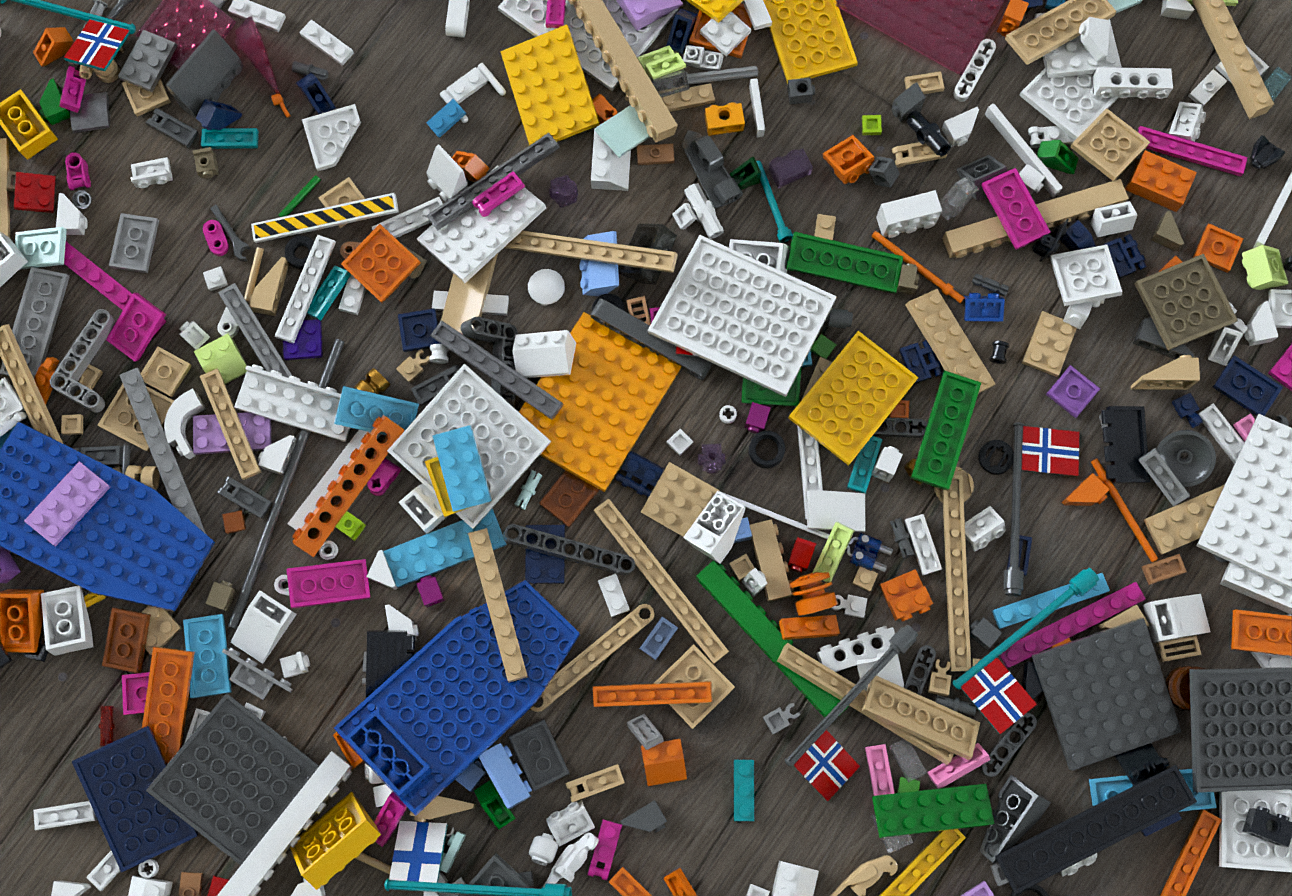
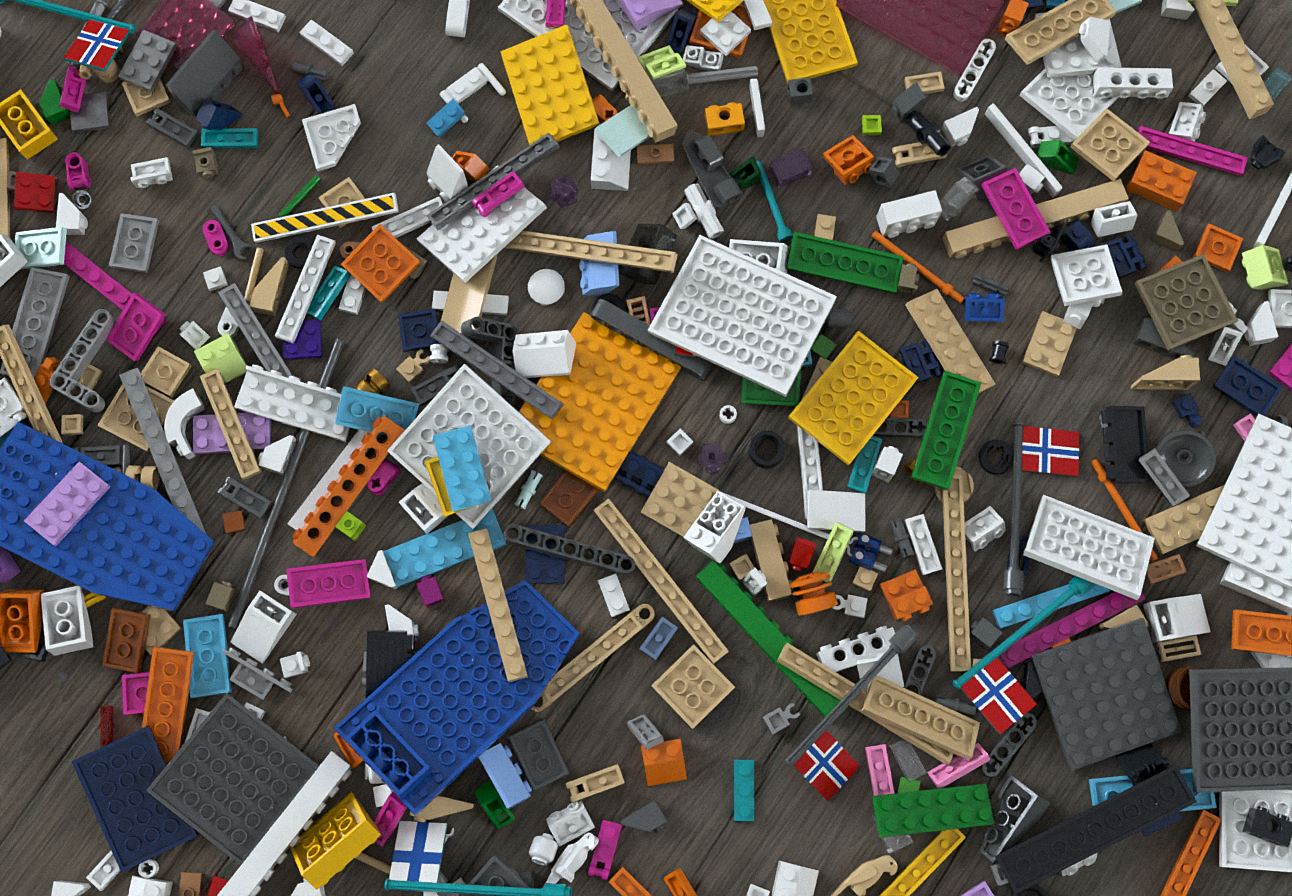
(52, 45): orange slope -> none
(63, 815): white tile -> none
(334, 552): white plate -> none
(455, 843): light aqua plate -> none
(472, 775): medium blue slope -> none
(652, 694): orange plate -> none
(690, 98): tan plate -> none
(757, 418): magenta brick -> none
(809, 627): orange plate -> none
(939, 681): tan plate -> none
(1073, 391): medium lavender tile -> none
(1088, 493): orange slope -> none
(1089, 547): none -> white plate
(1222, 431): white tile -> none

